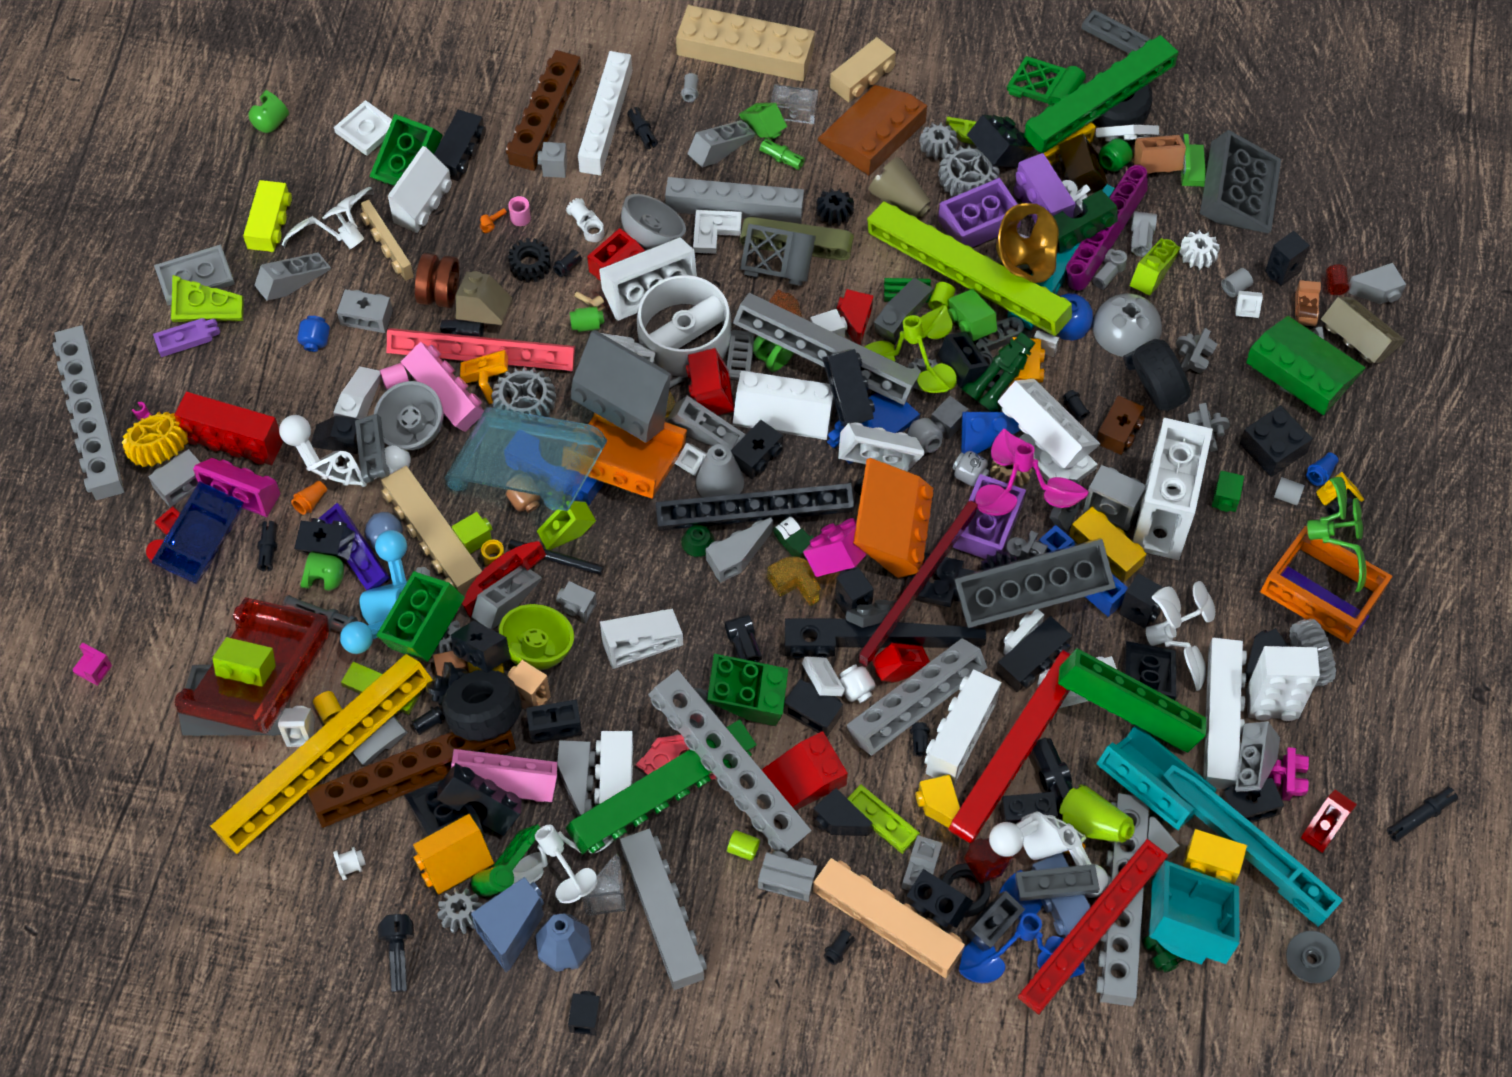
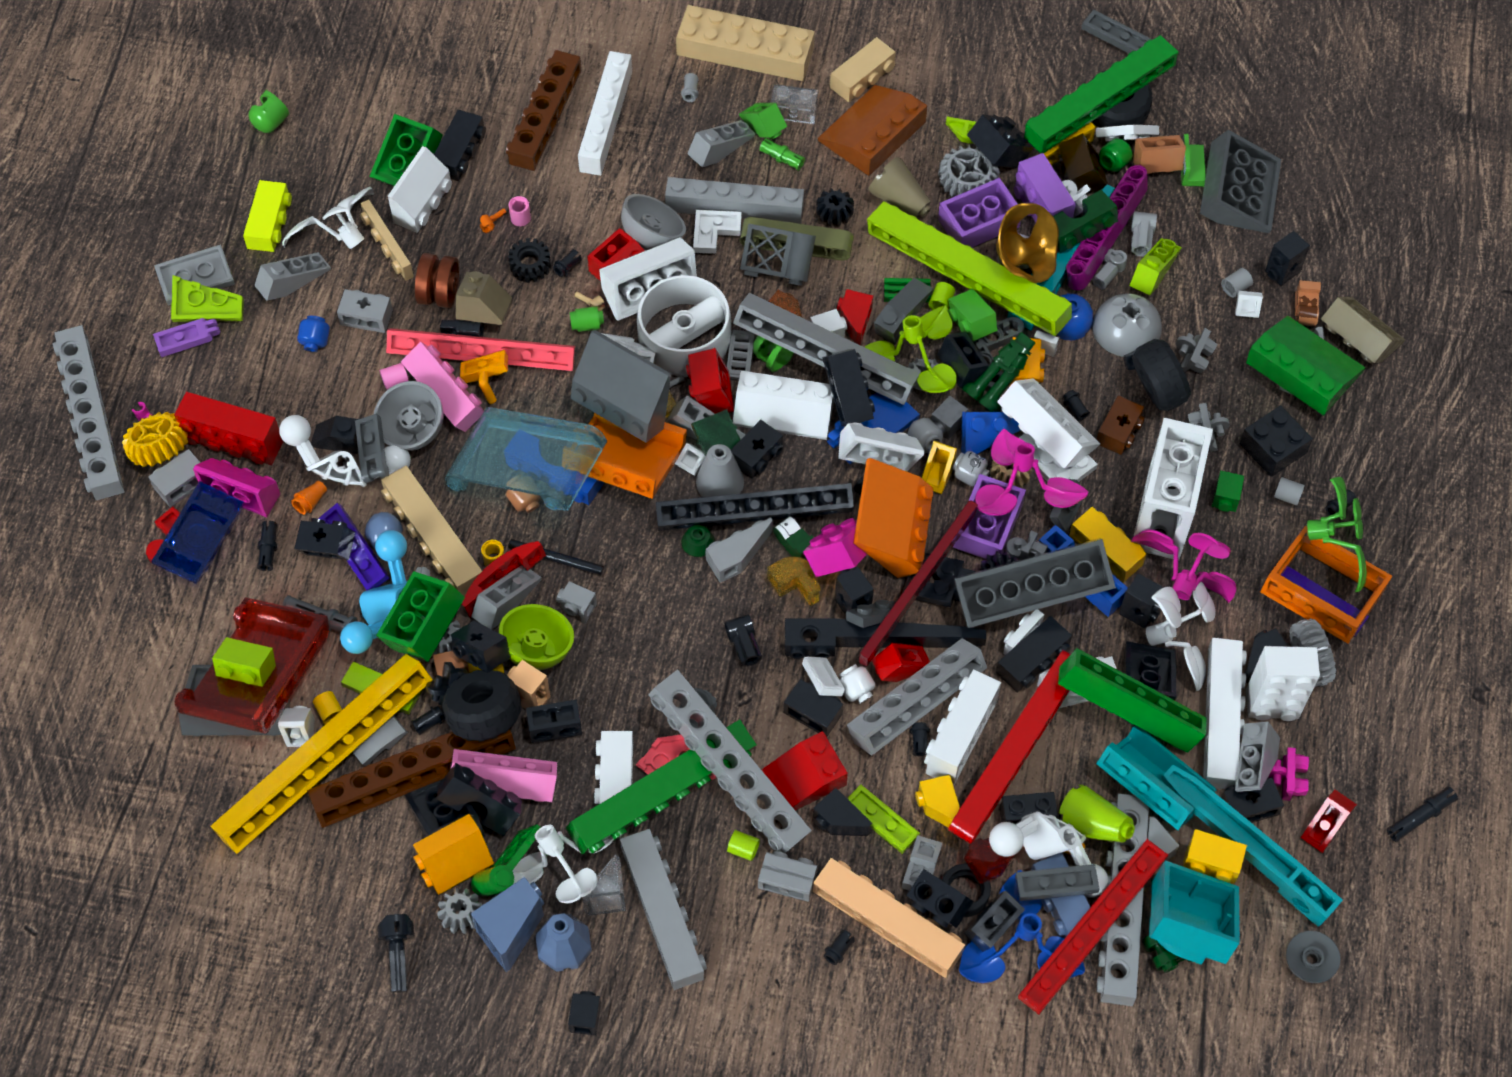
(92, 665): dark pink panel -> none
(323, 567): bright green helmet -> none
(349, 862): white brick -> none
(358, 394): white slope -> none
(364, 127): white plate -> none
(473, 531): lime brick -> none
(523, 388): light grey gear -> none
(553, 159): light grey brick -> none
(566, 525): lime slope -> none
(574, 770): light grey slope -> none
(586, 220): white connector -> none
(640, 636): white wedge -> none
(642, 128): black pin -> none
(715, 430): none -> clear green piece
(748, 688): green slope -> none
(937, 140): light grey gear -> none
(939, 466): none -> yellow slope
(1052, 772): black piece -> none
(1064, 83): green piece -> none
(1115, 496): light grey brick -> none
(1187, 580): none -> dark pink plant
(1199, 249): white gear -> none
(1321, 470): blue cone -> none
(1328, 493): yellow bracket -> none
(1337, 279): clear red beam -> none
(1378, 284): light grey slope -> none

